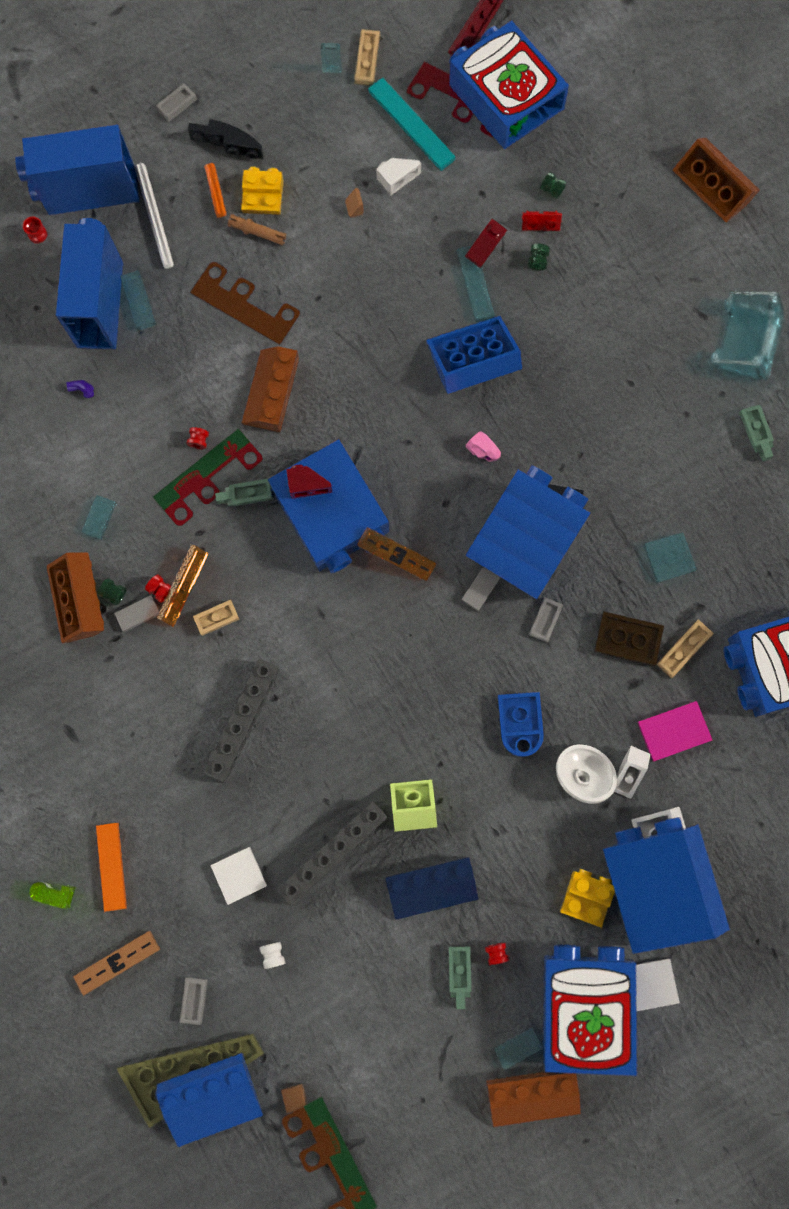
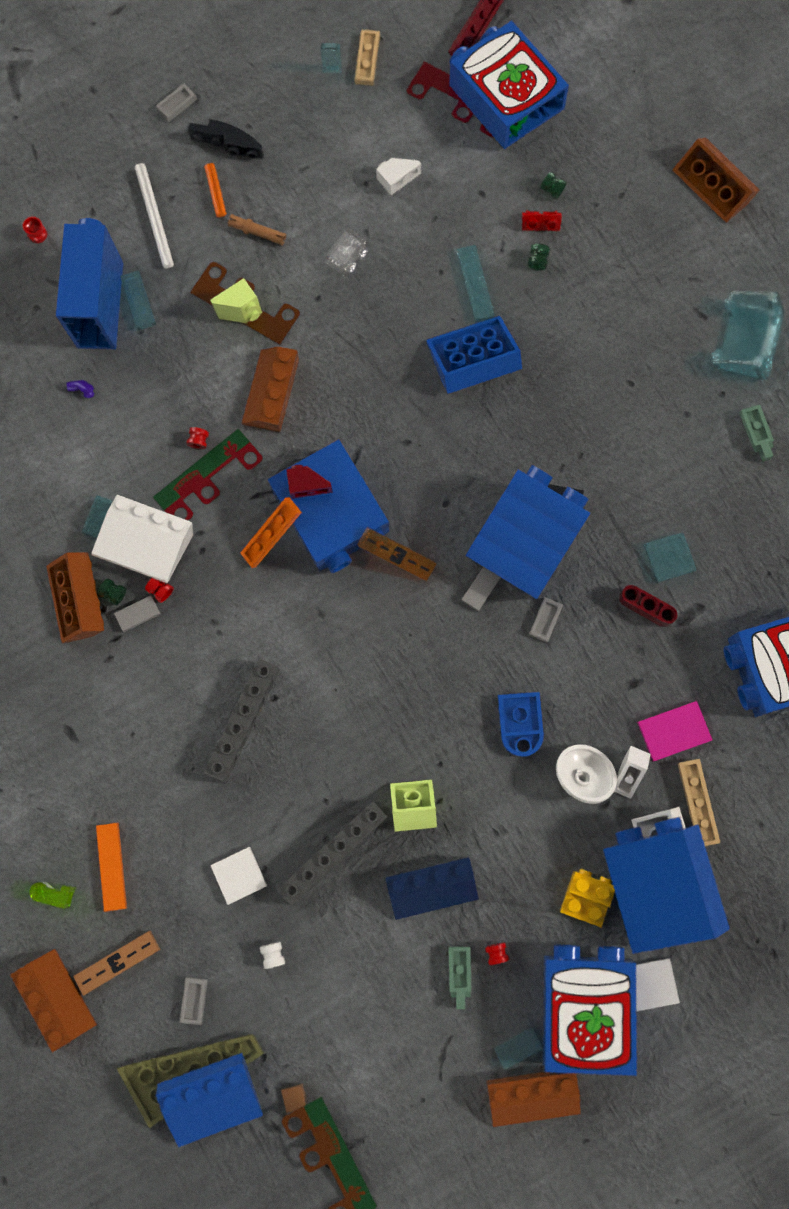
(53, 1000): none -> dark orange slope
(79, 170): blue brick -> none
(142, 538): none -> white slope
(182, 585): clear orange tile -> none
(216, 617): tan plate -> none
(237, 303): none -> yellowish green slope
(245, 493): sand green hinge -> none
(262, 191): yellow plate -> none
(270, 532): none -> orange tile
(346, 252): none -> clear brick
(354, 204): medium nougat slope -> none
(412, 124): teal tile -> none
(483, 447): bright pink rock -> none
(486, 243): dark red slope -> none
(629, 638): dark brown plate -> none
(658, 606): none -> dark red beam
(684, 648): tan tile -> none
(698, 800): none -> tan plate

